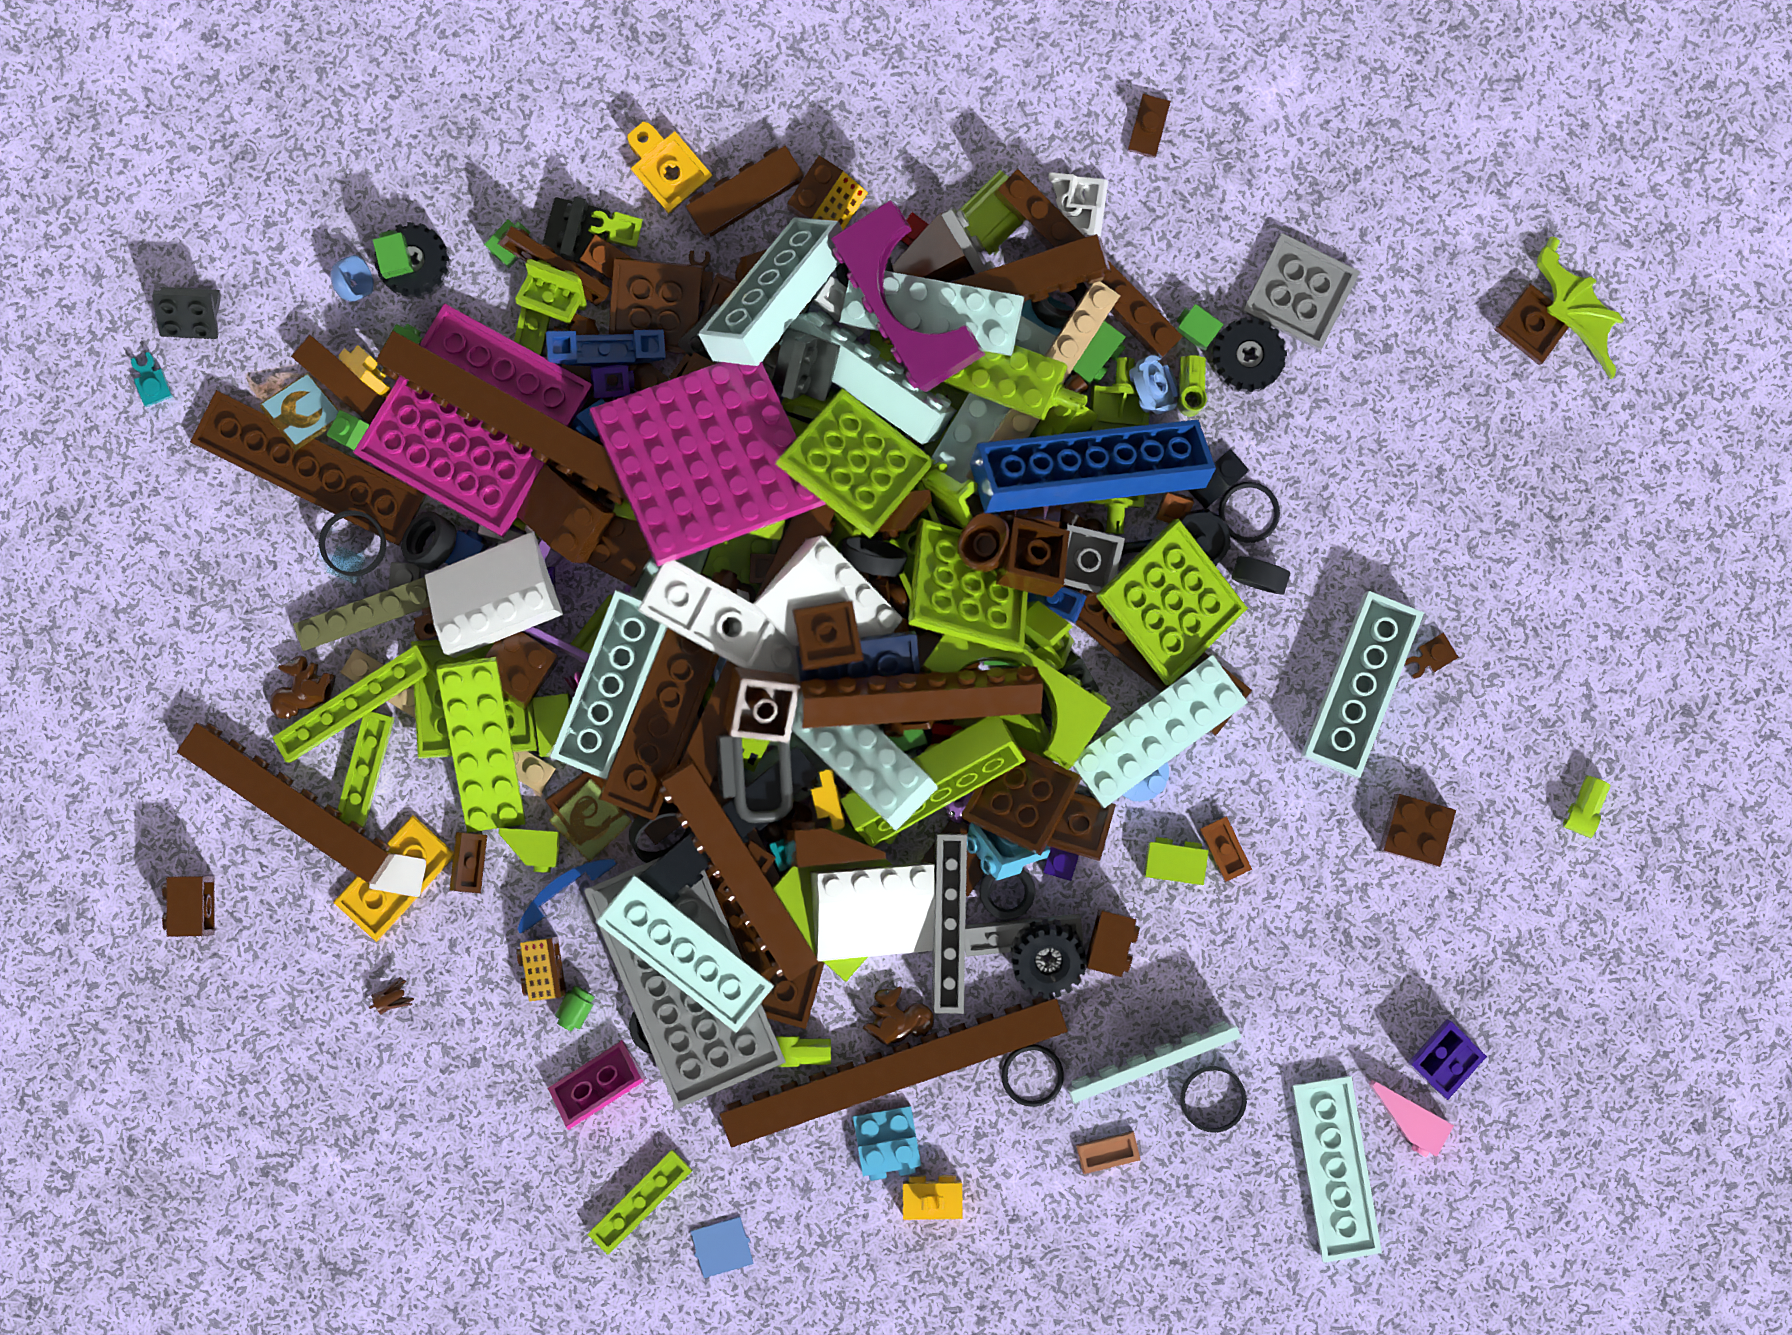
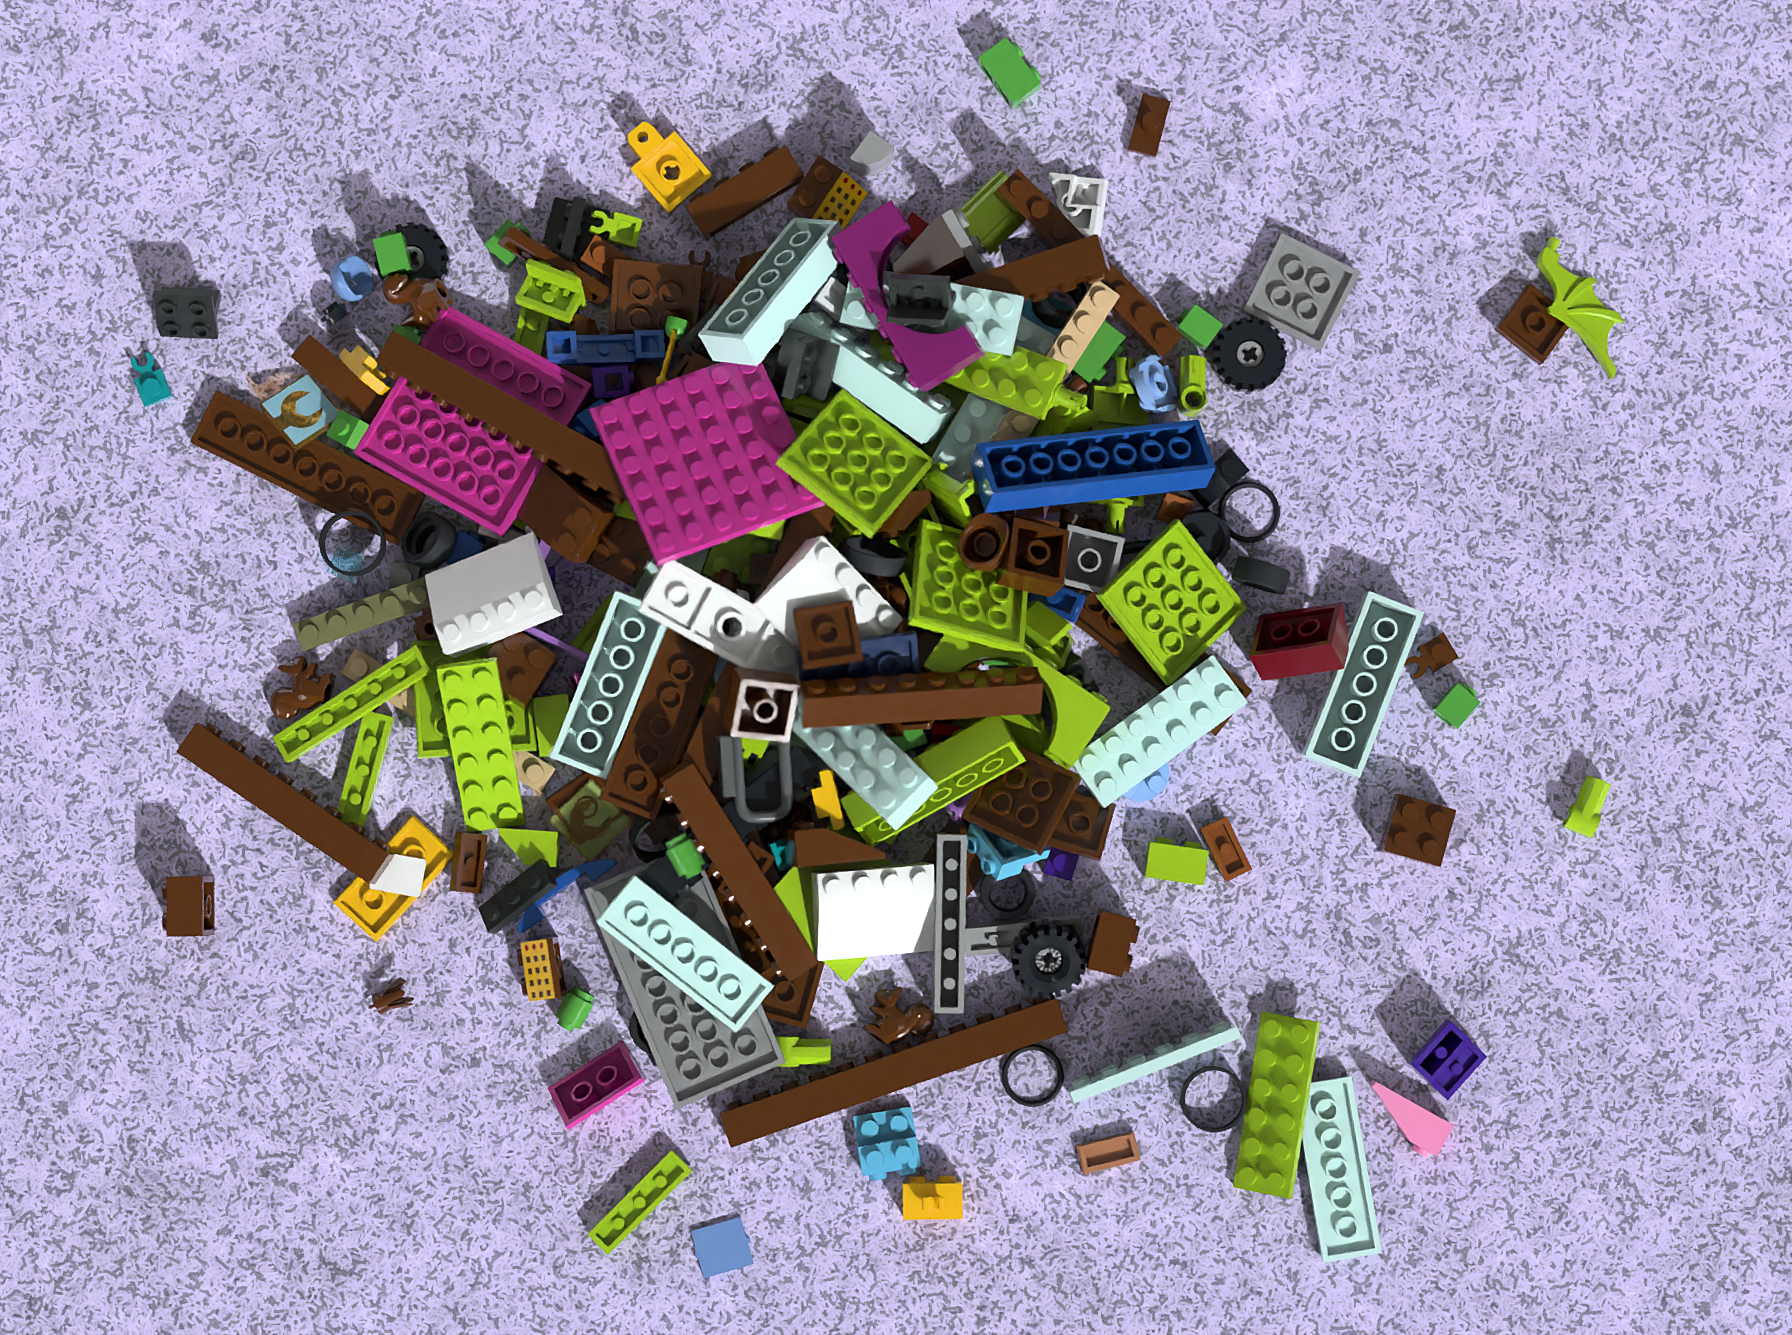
(334, 313): none -> black plate
(421, 294): none -> reddish brown animal
(517, 896): none -> pearl dark grey plate
(675, 330): none -> hinge
(684, 856): none -> bright green brick
(871, 156): none -> light grey brick
(919, 299): none -> pearl dark grey bracket
(1009, 72): none -> bright green brick
(1276, 1105): none -> lime plate
(1300, 642): none -> dark red slope
(1456, 705): none -> bright green brick

